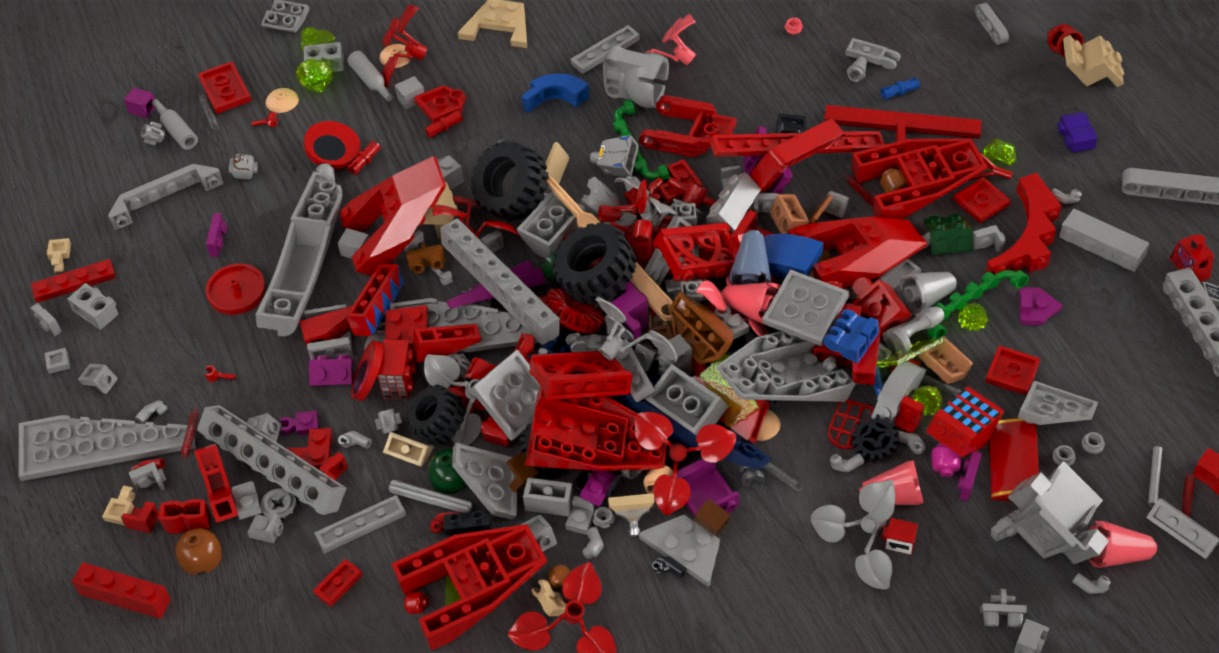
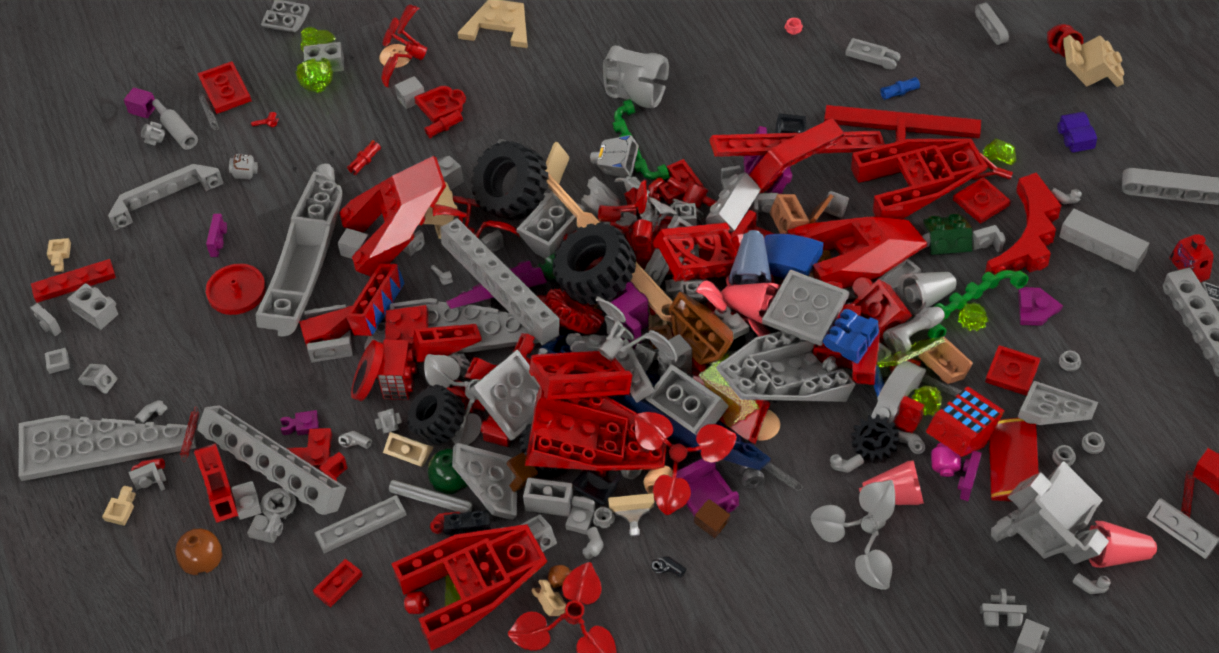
(121, 590): red brick -> none
(142, 519): red panel -> none
(180, 517): red brick -> none
(214, 375): red hand -> none
(266, 424): light grey bracket -> none
(282, 100): light nougat piece -> none
(331, 144): red piece -> none
(331, 371): magenta bracket -> none
(368, 73): light grey piece -> none
(426, 257): dark orange hips -> none
(555, 87): blue arch -> none
(596, 54): light grey plate -> none
(597, 487): magenta plate -> none
(681, 52): coral plant -> none
(686, 544): light grey wing -> none
(706, 124): red plate -> none
(846, 415): red window -> none
(857, 70): light grey cone -> none
(860, 191): red piece -> none
(893, 180): dark orange head -> none
(900, 536): red brick -> none
(1067, 357): none -> light grey plate
(1155, 476): light grey piece -> none

